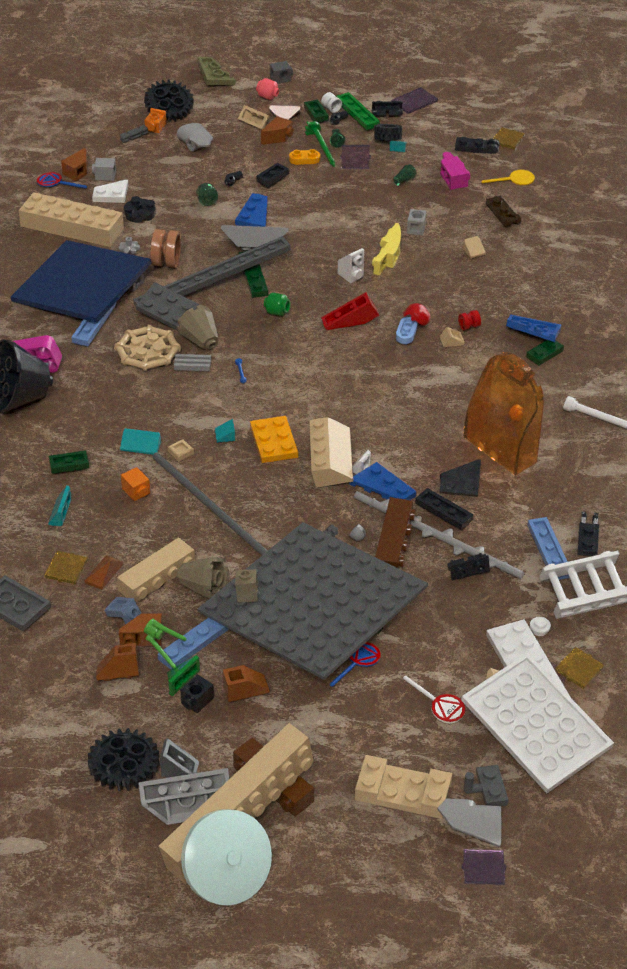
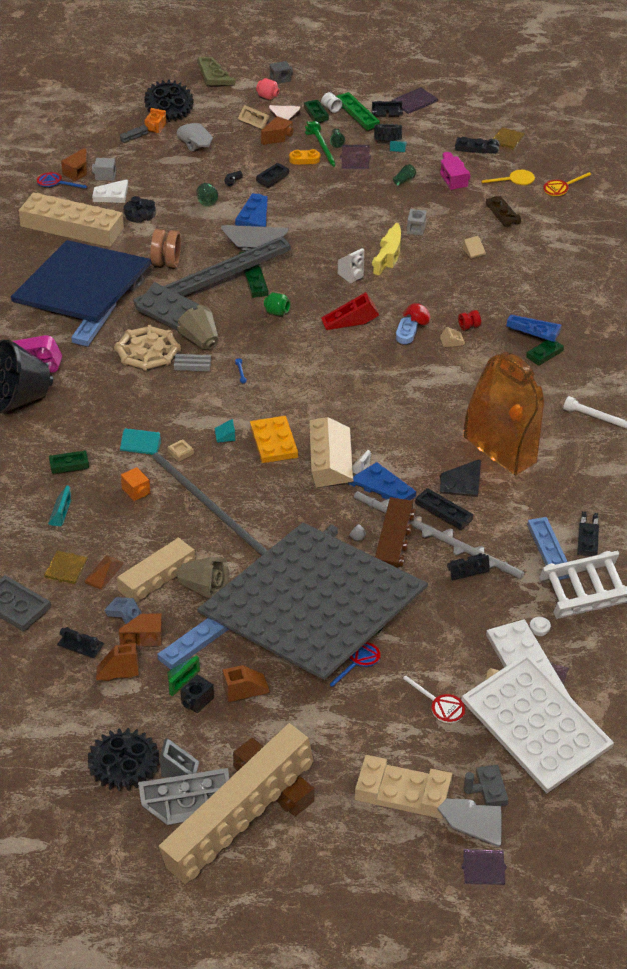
(79, 643): none -> black hinge
(129, 246): light grey plant -> none
(156, 630): bright green plant -> none
(226, 857): light aqua dish -> none
(246, 585): dark tan brick -> none
(336, 117): black arm -> none
(559, 187): none -> piece
(579, 667): clear yellow piece -> none

